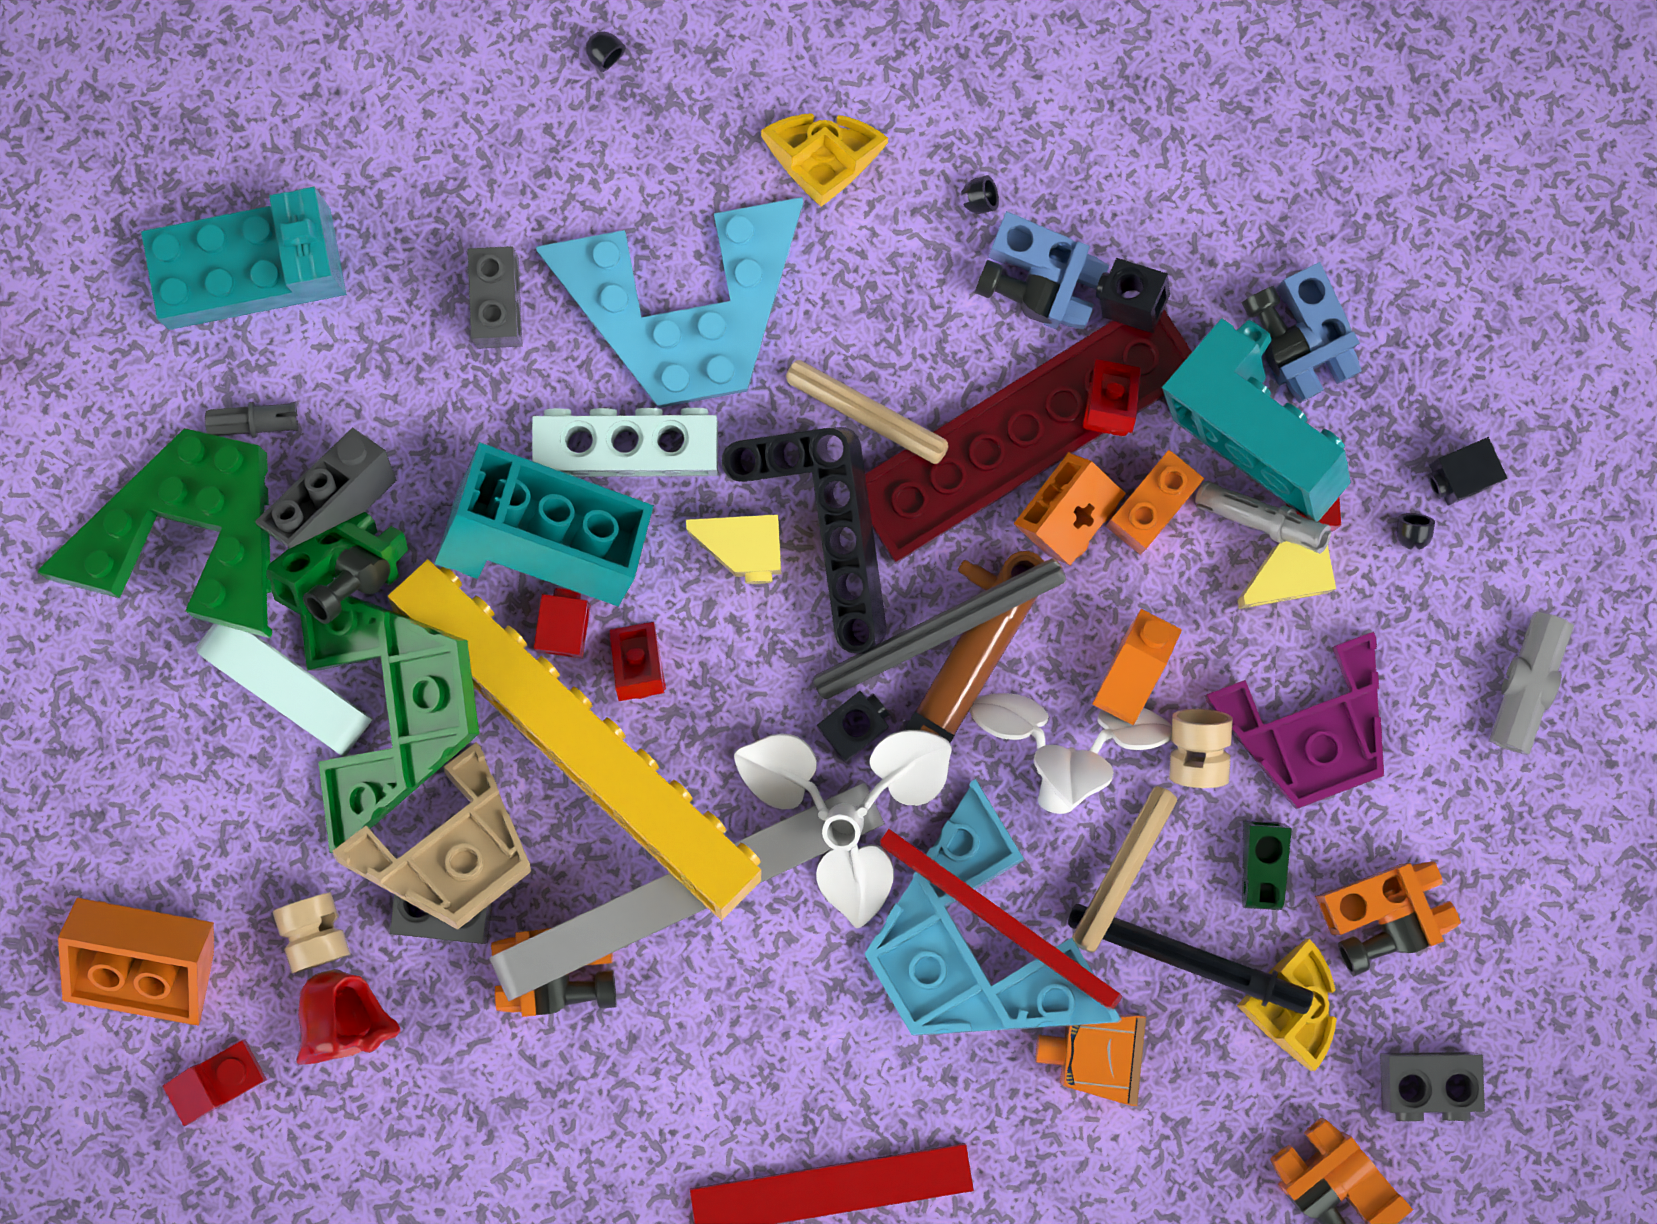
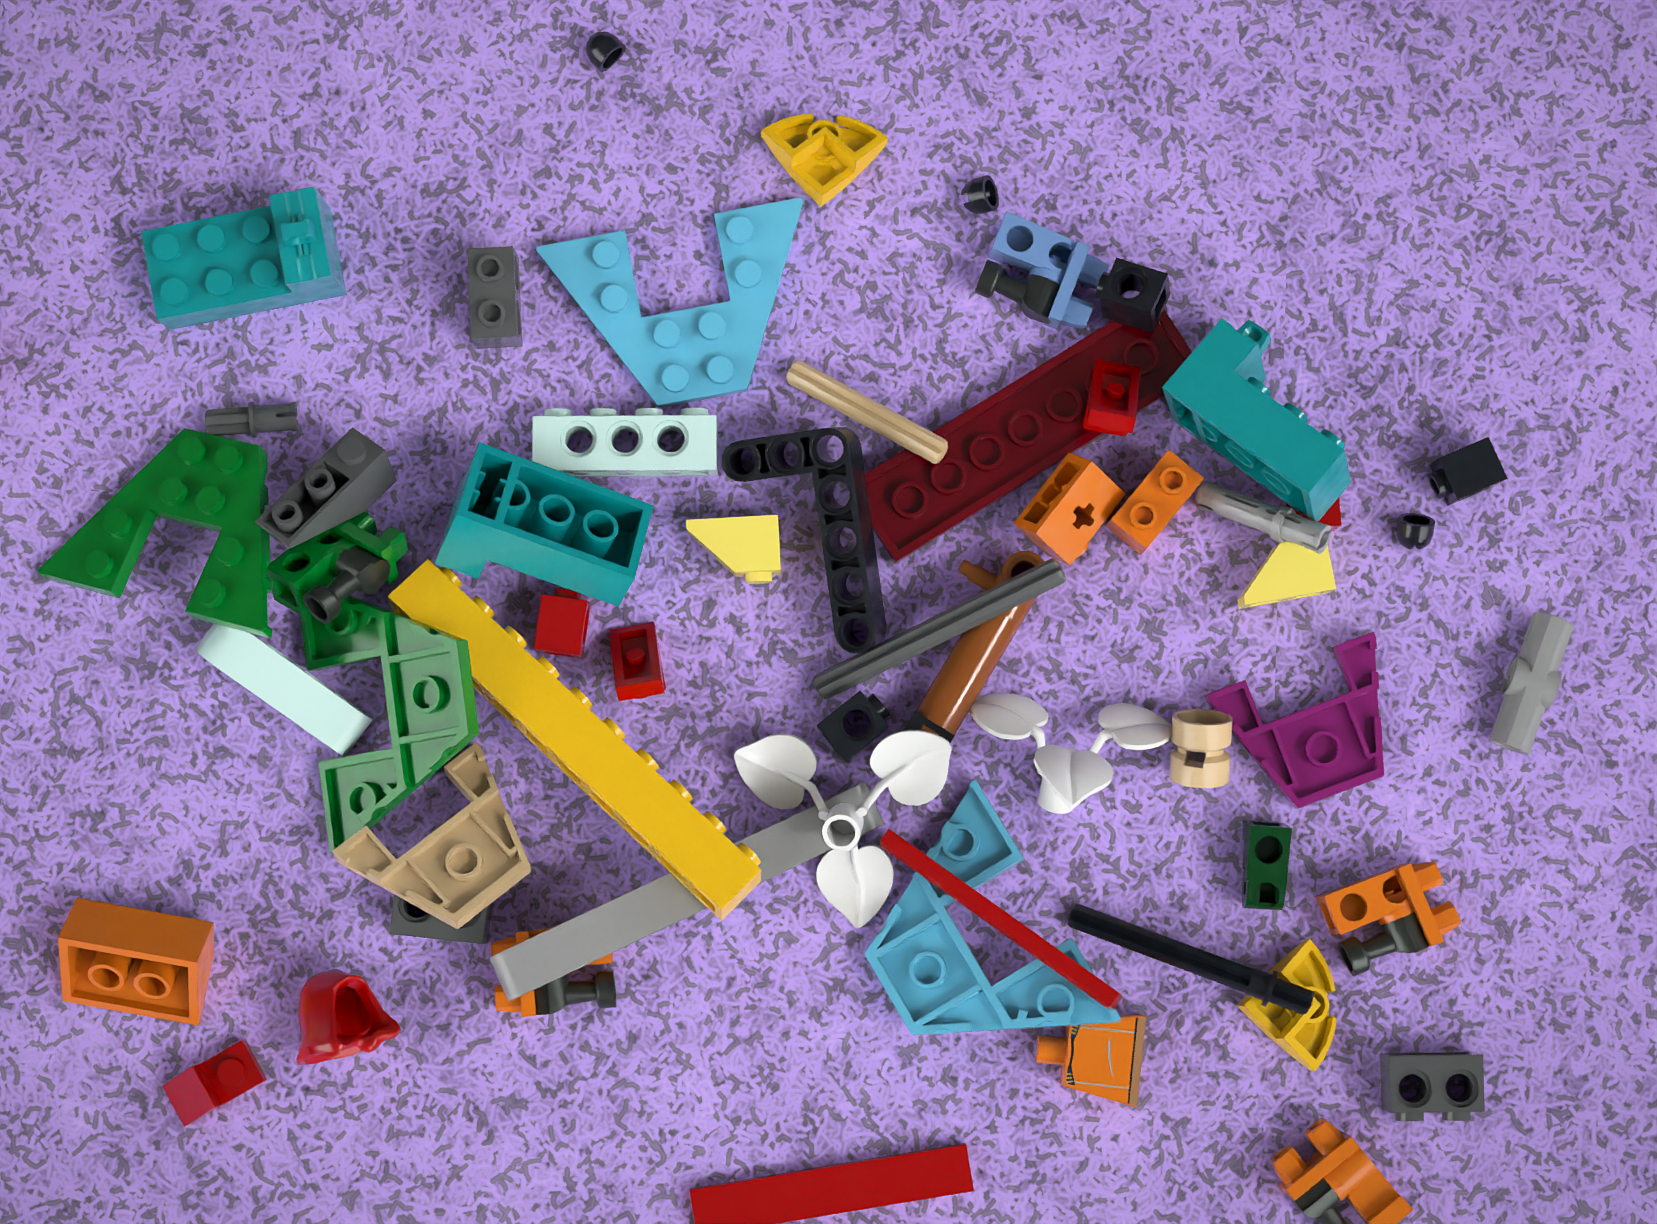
(311, 932): tan wheel -> none
(1124, 869): tan axle -> none
(1137, 666): orange slope -> none
(1316, 339): medium blue hips -> none

